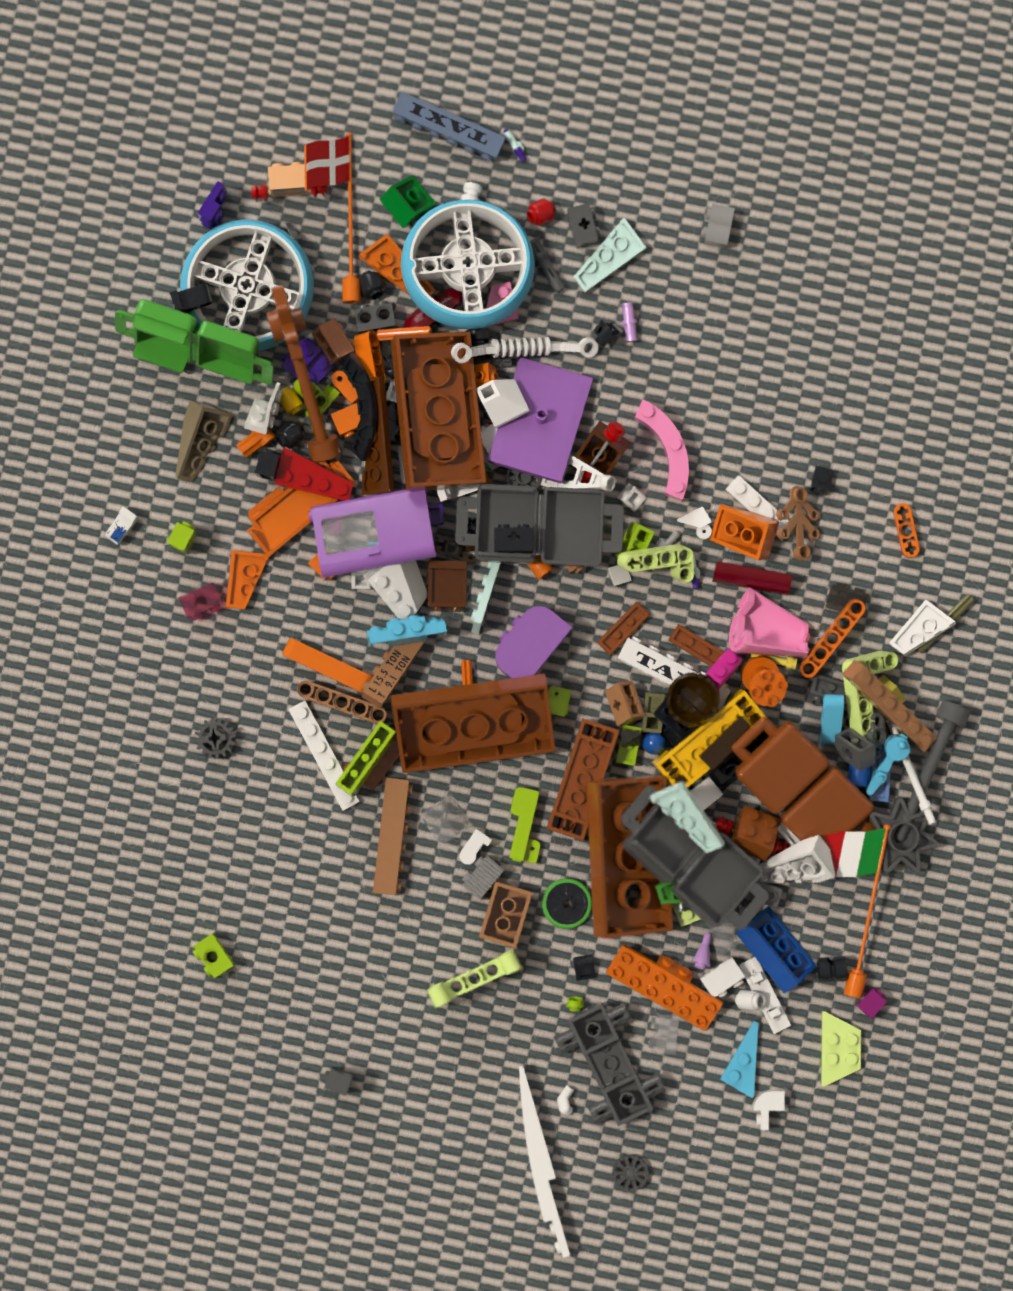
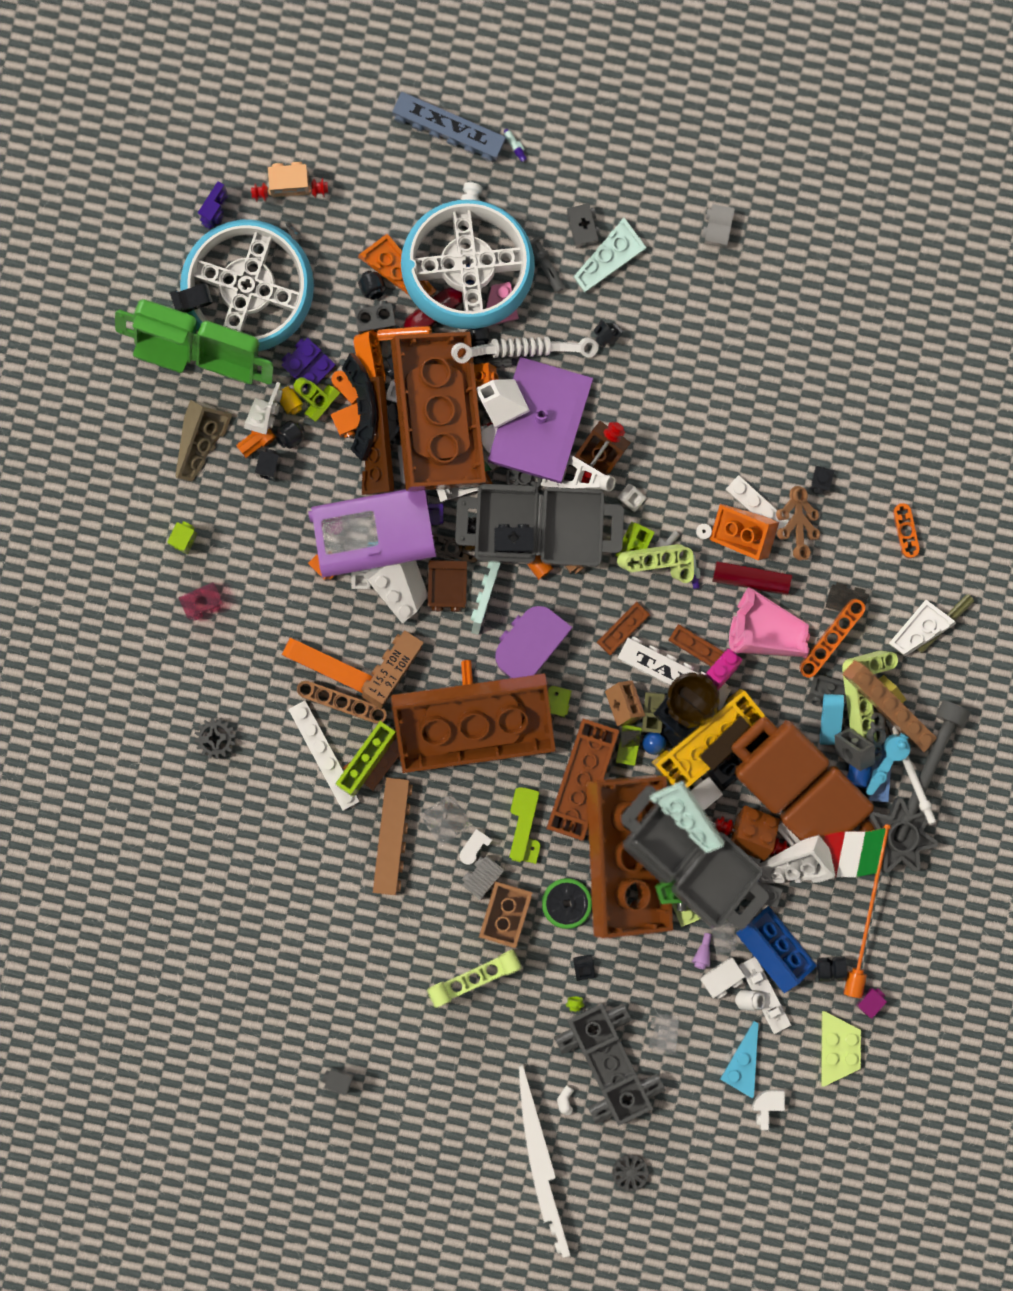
(121, 526): white leg -> none
(223, 961): lime brick -> none
(243, 575): orange wing -> none
(284, 326): dark orange piece -> none
(286, 512): orange slope -> none
(306, 476): red wing -> none
(328, 165): flag -> none
(333, 341): nougat brick -> none
(406, 631): medium azure bracket -> none
(407, 201): green slope -> none
(541, 212): red head -> none
(618, 575): white slope -> none
(629, 322): lavender pin -> none
(666, 985): orange bracket -> none
(672, 444): bright pink brick -> none
(696, 518): white sticker -> none
(763, 680): orange piece -> none
(789, 662): light yellow bar -> none

